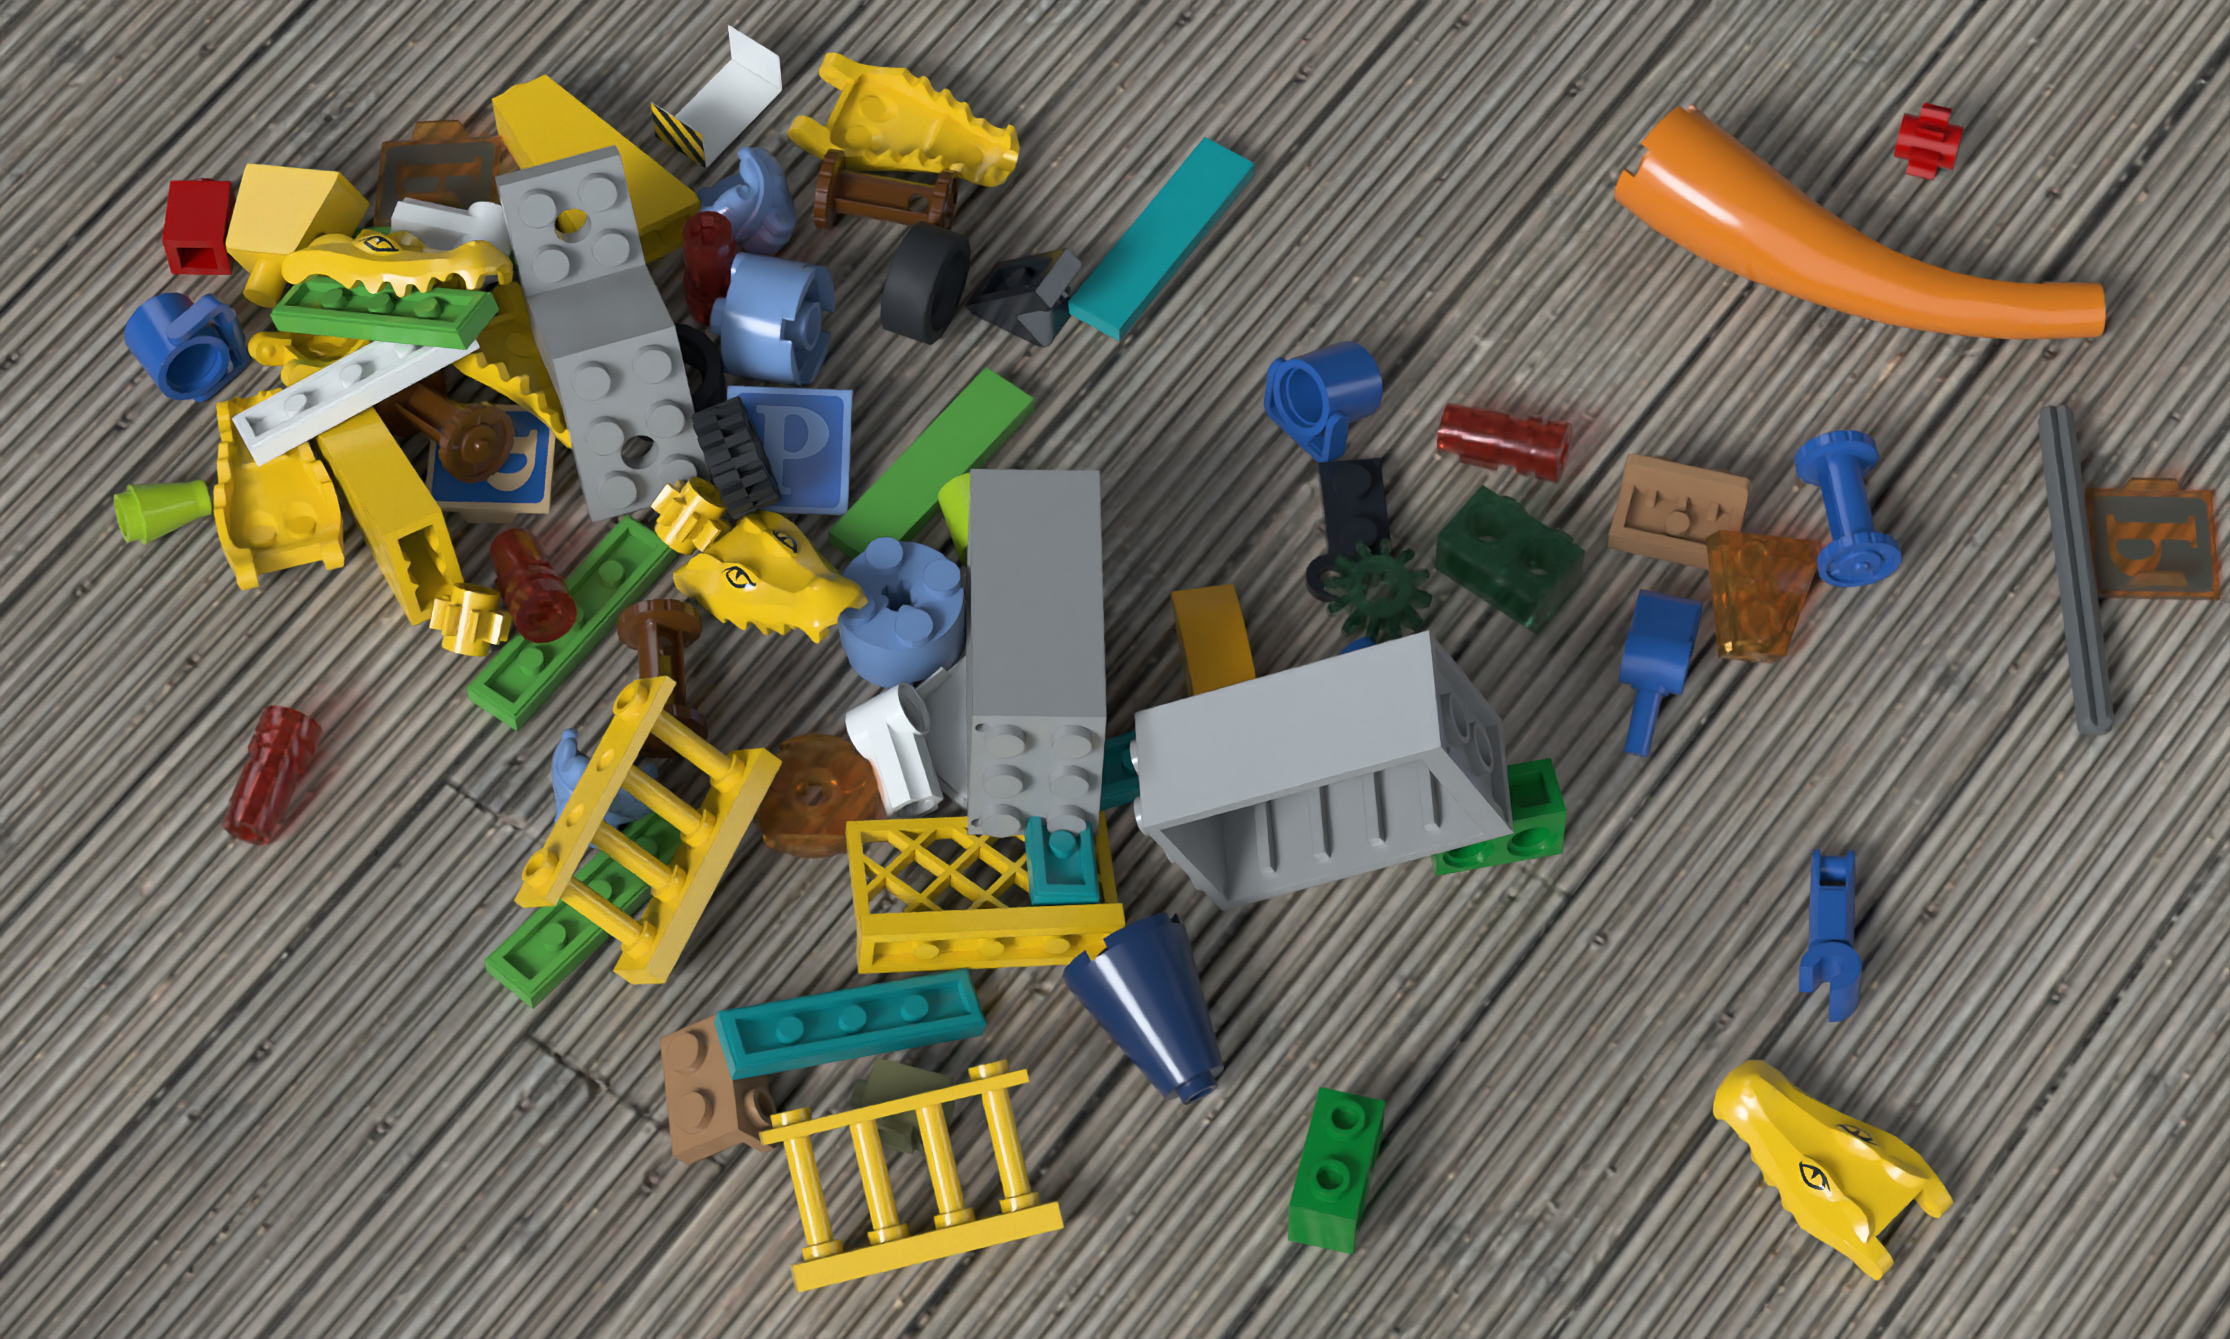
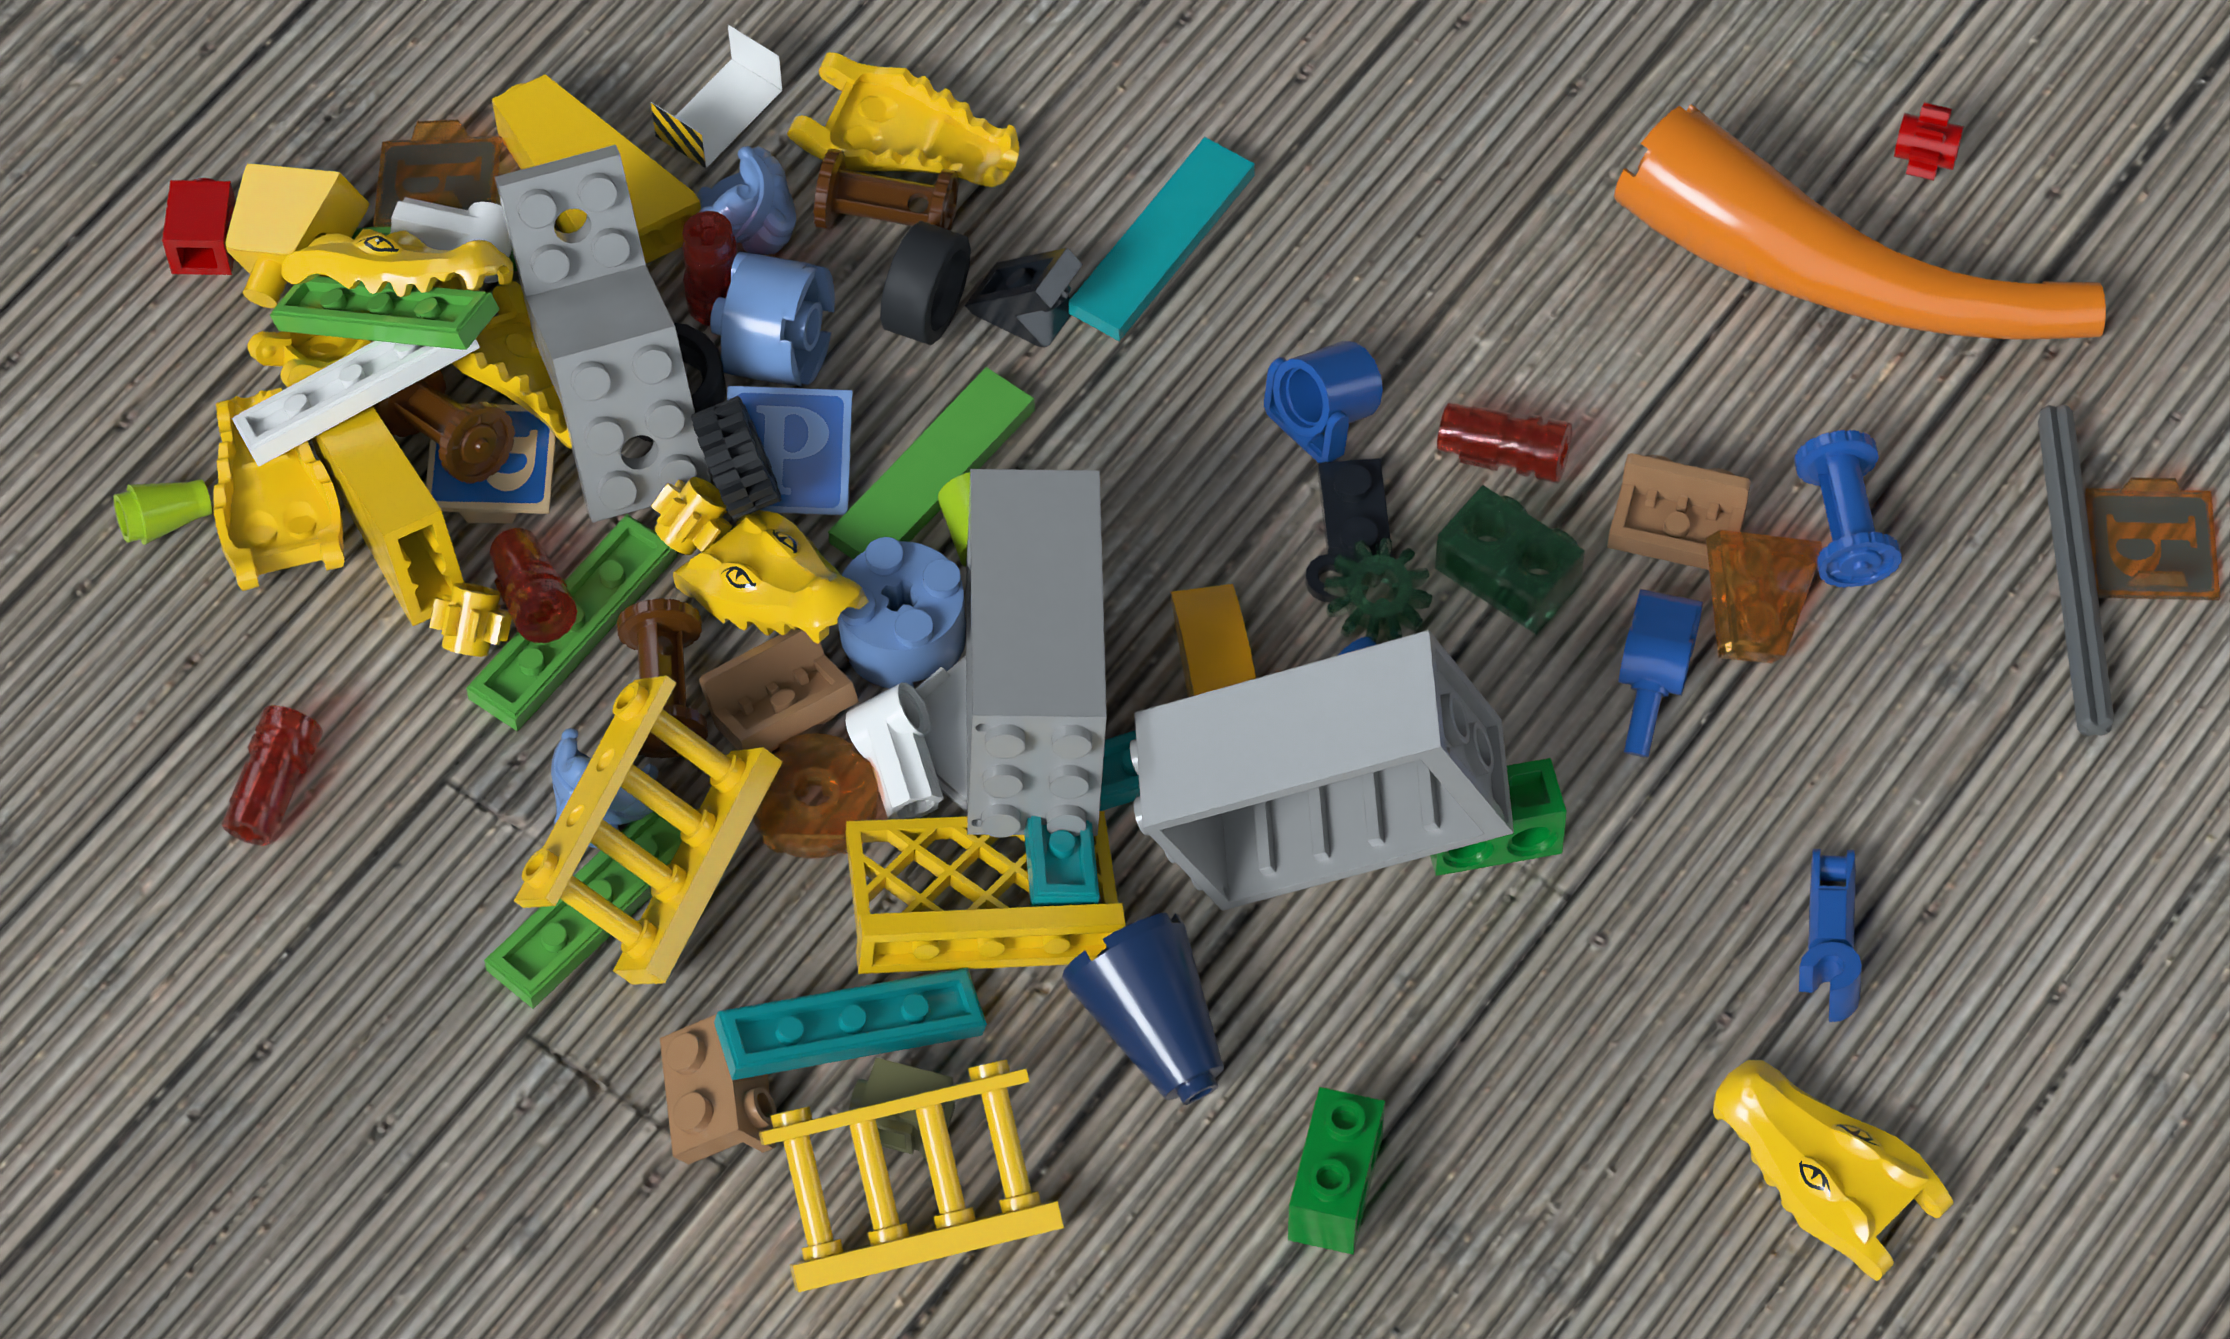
(181, 347): blue piece -> none
(776, 692): none -> medium nougat bracket

